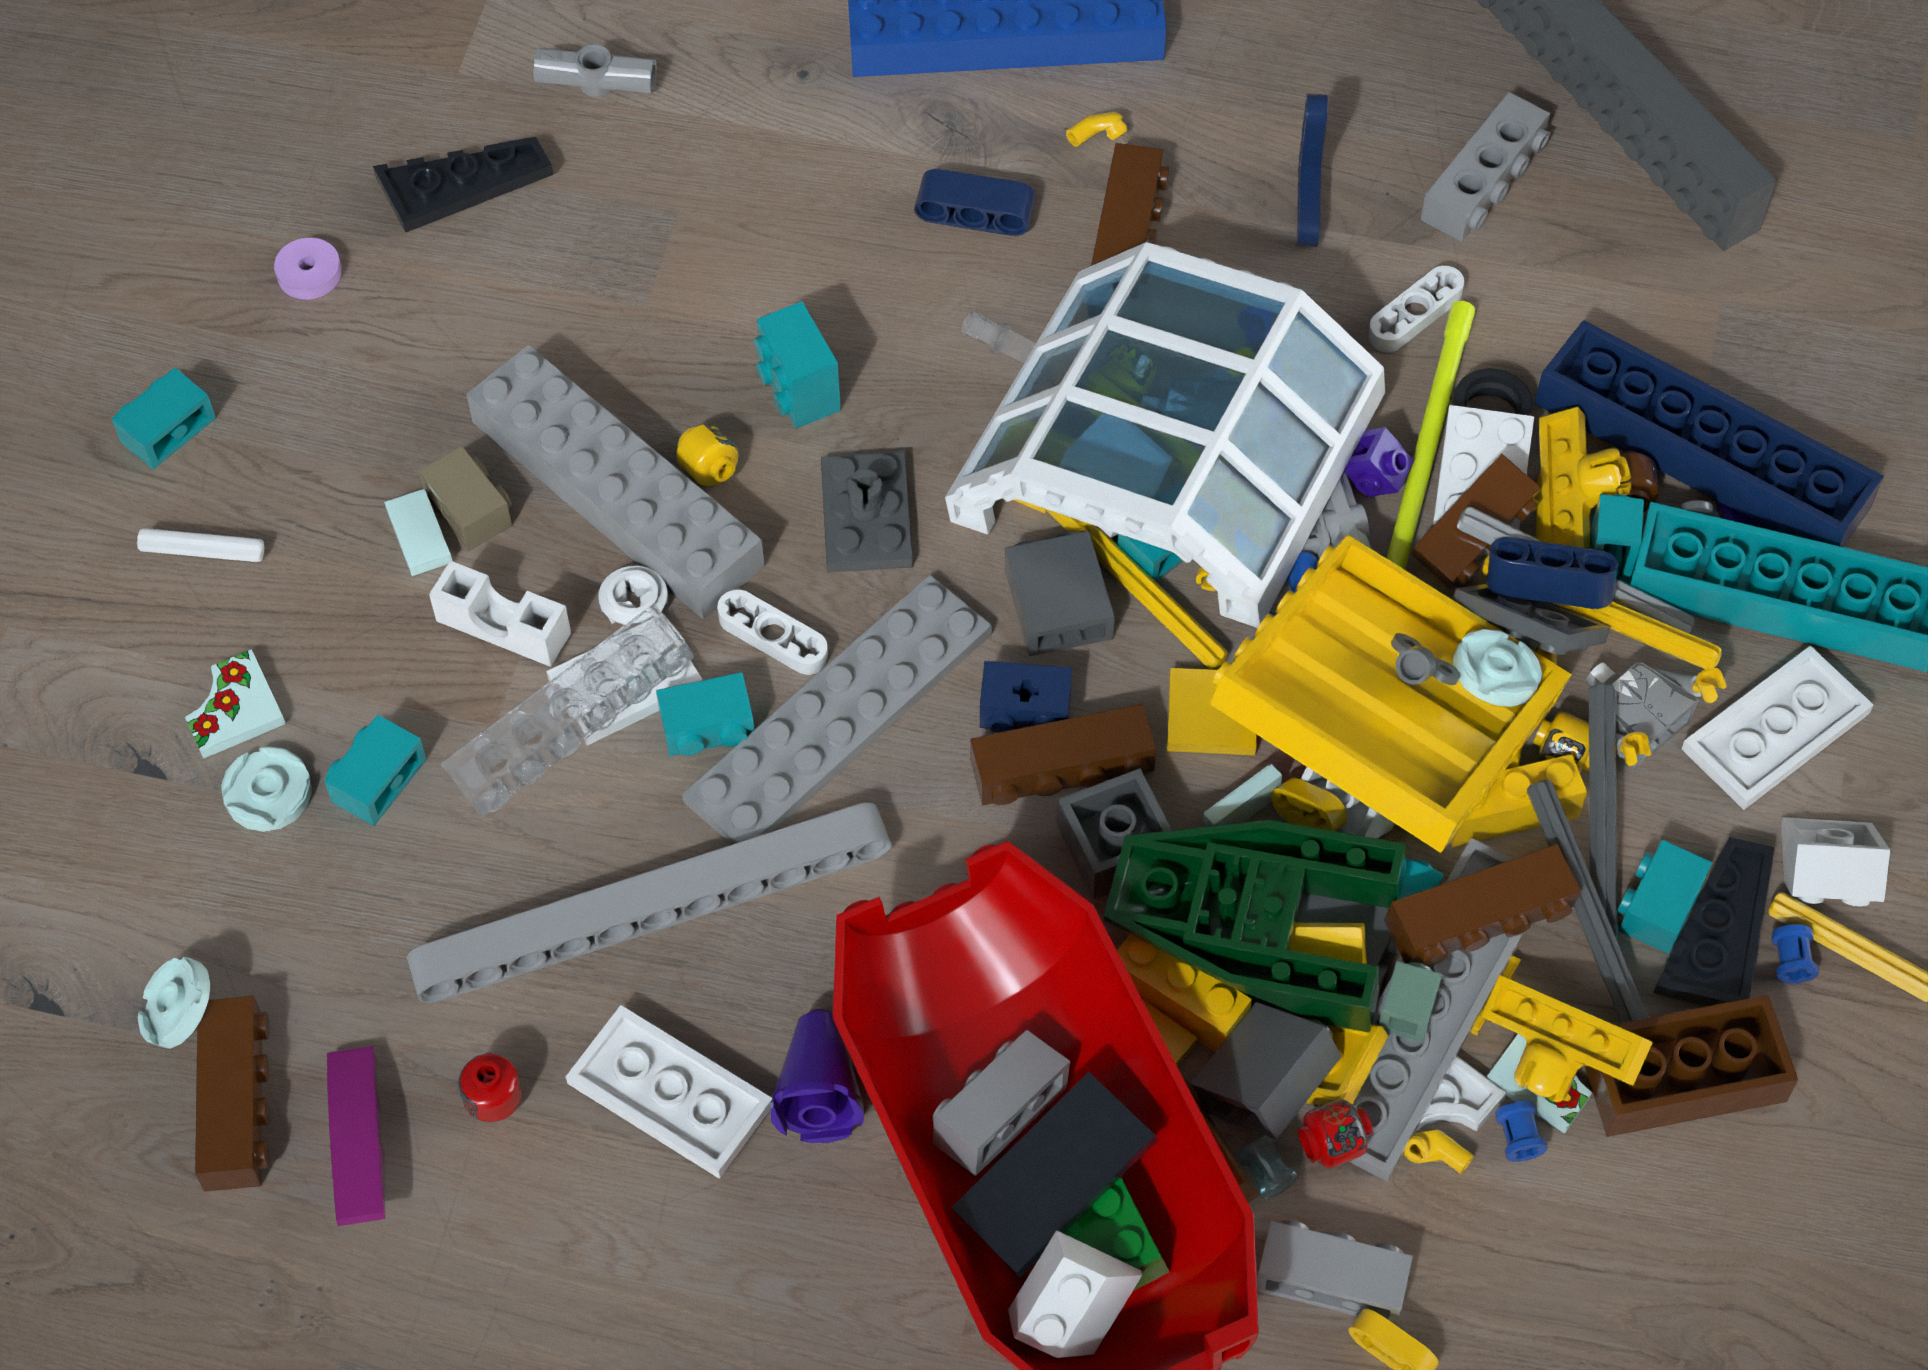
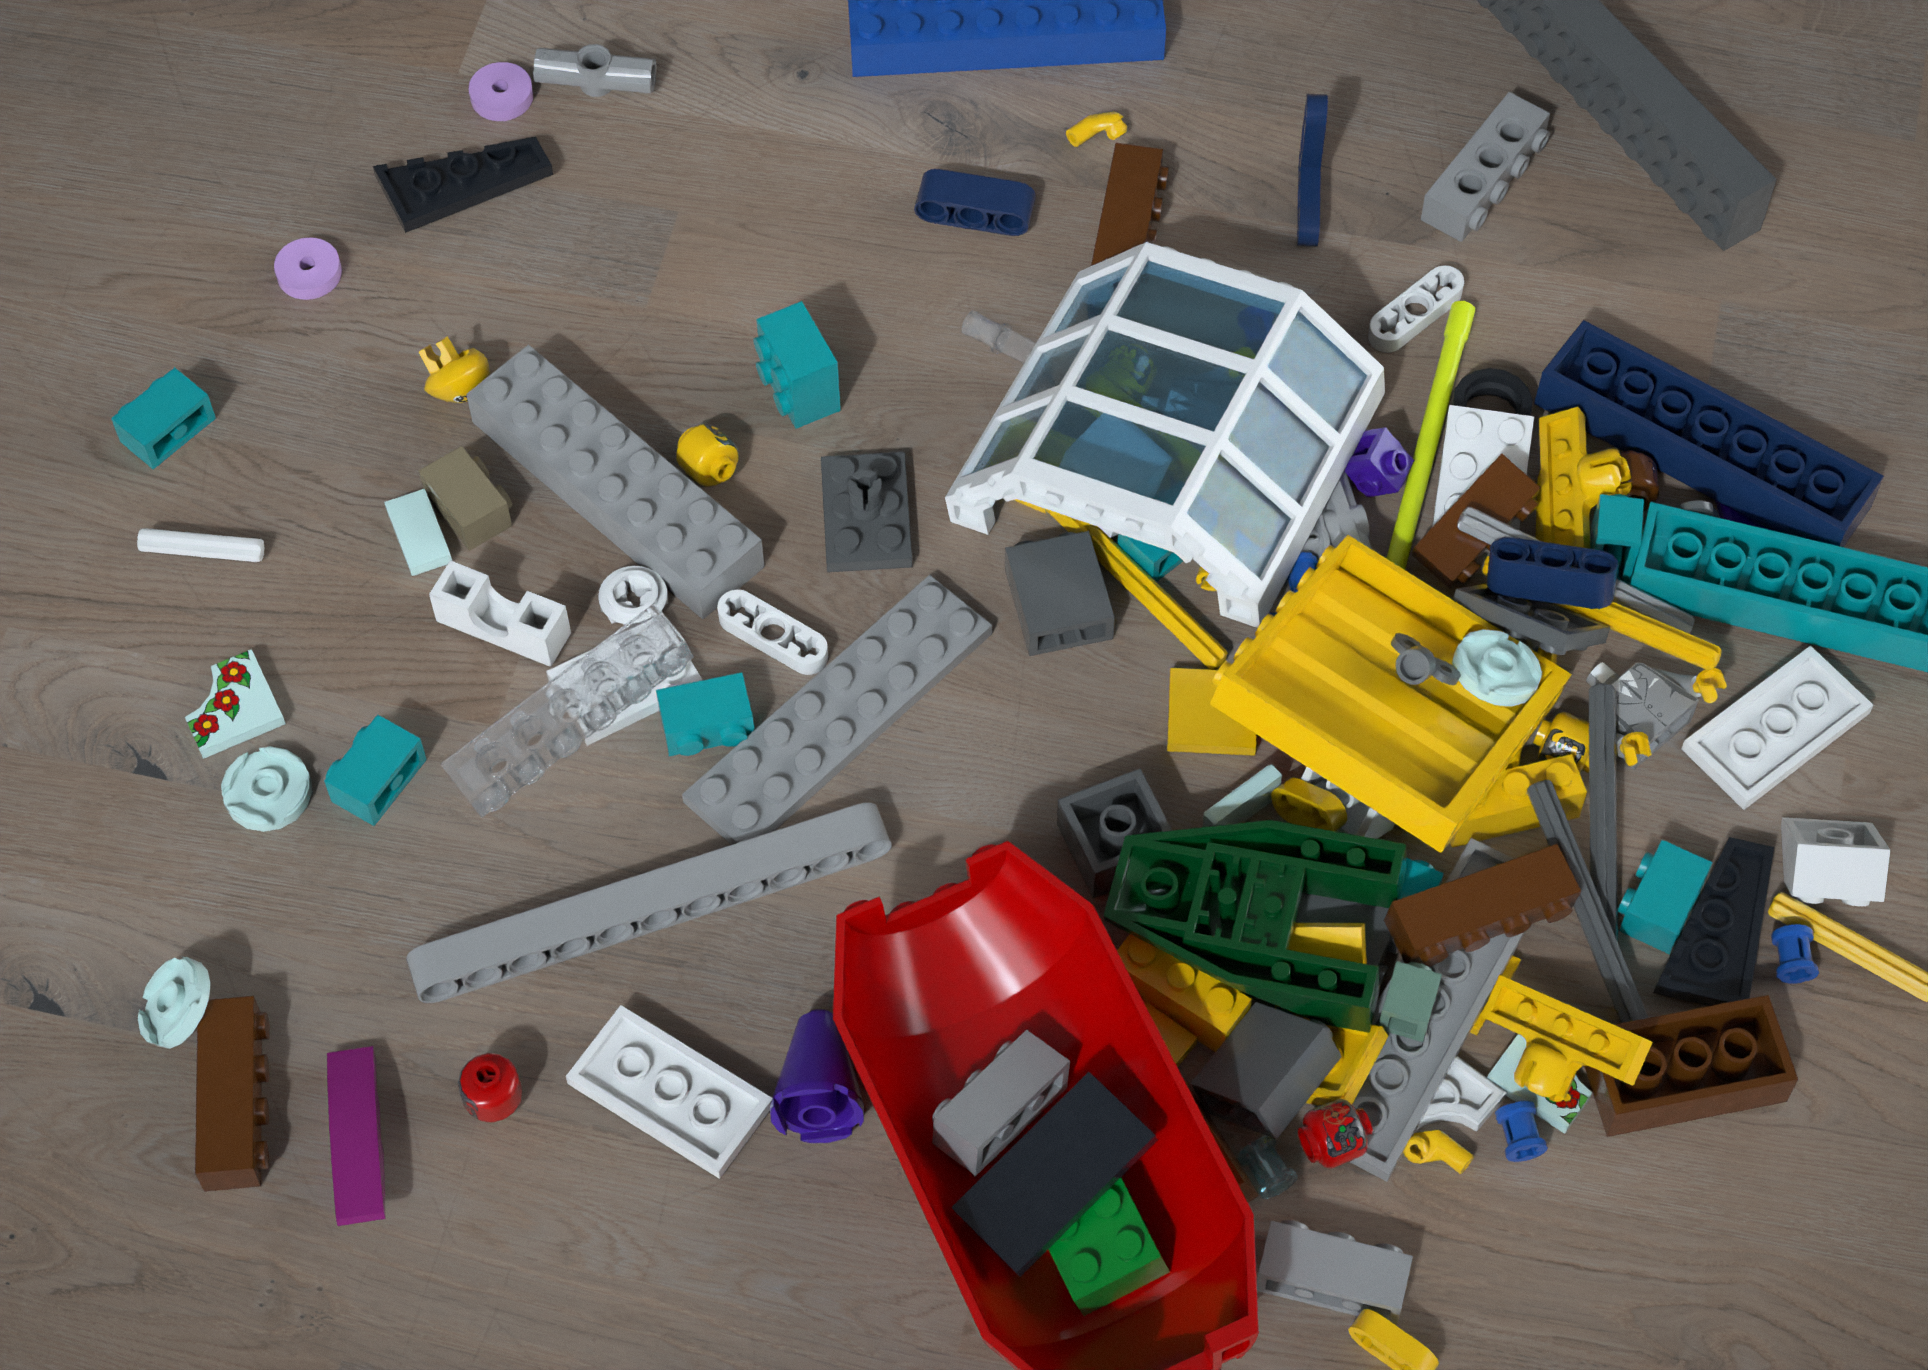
(453, 373): none -> yellow piece
(501, 77): none -> lavender piece
(1010, 684): dark blue brick -> none
(1062, 755): reddish brown brick -> none
(1071, 1298): white slope -> none

